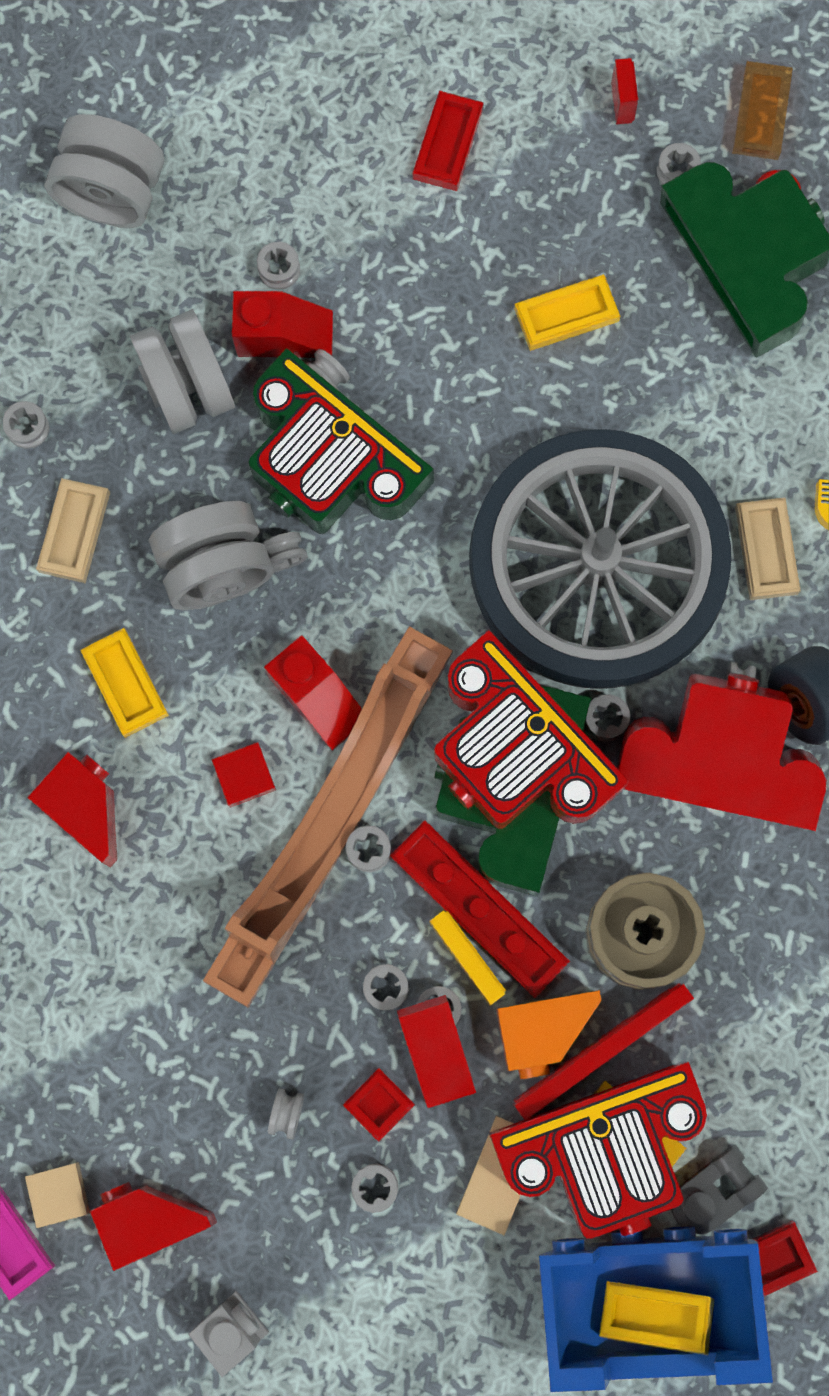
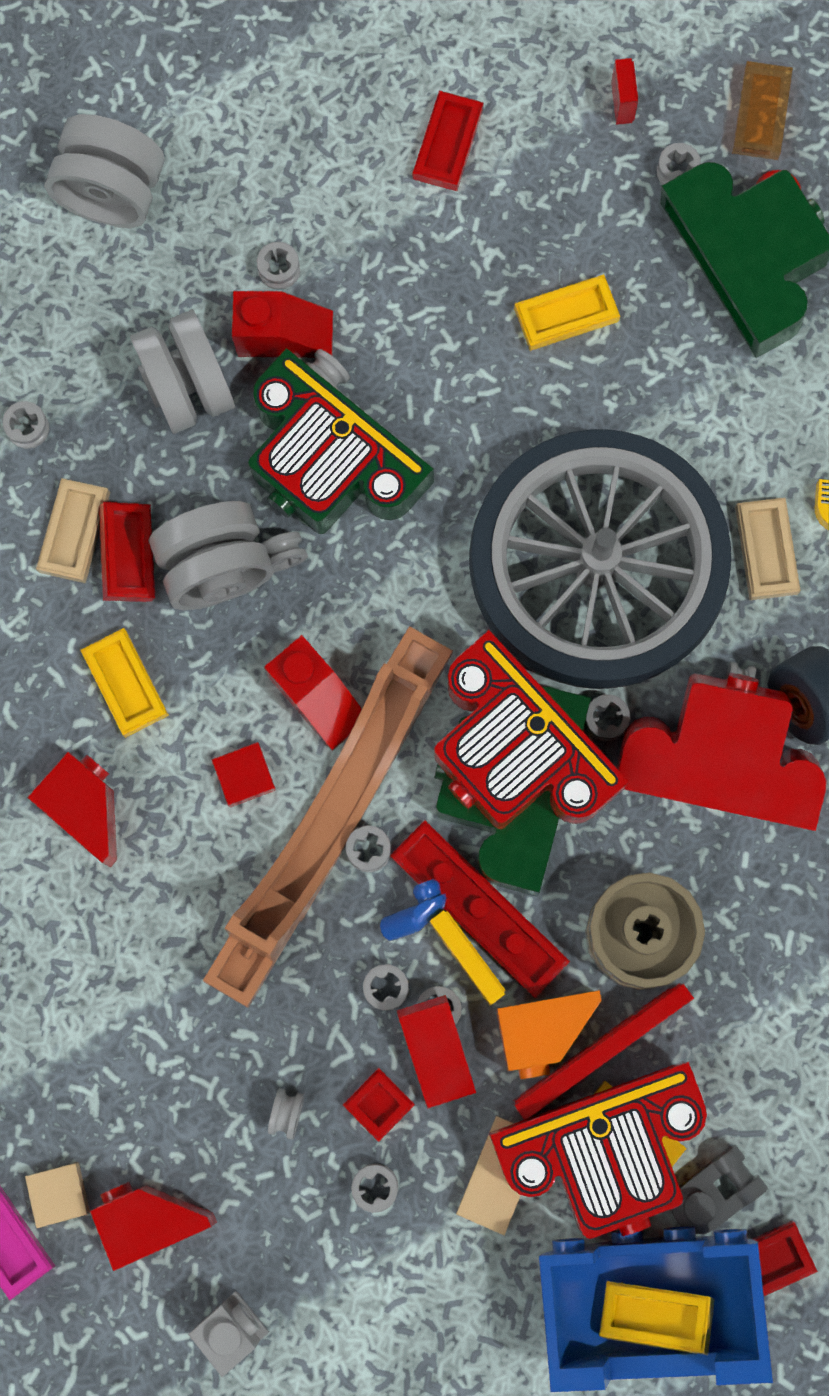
(126, 552): none -> red tile
(415, 918): none -> blue arm

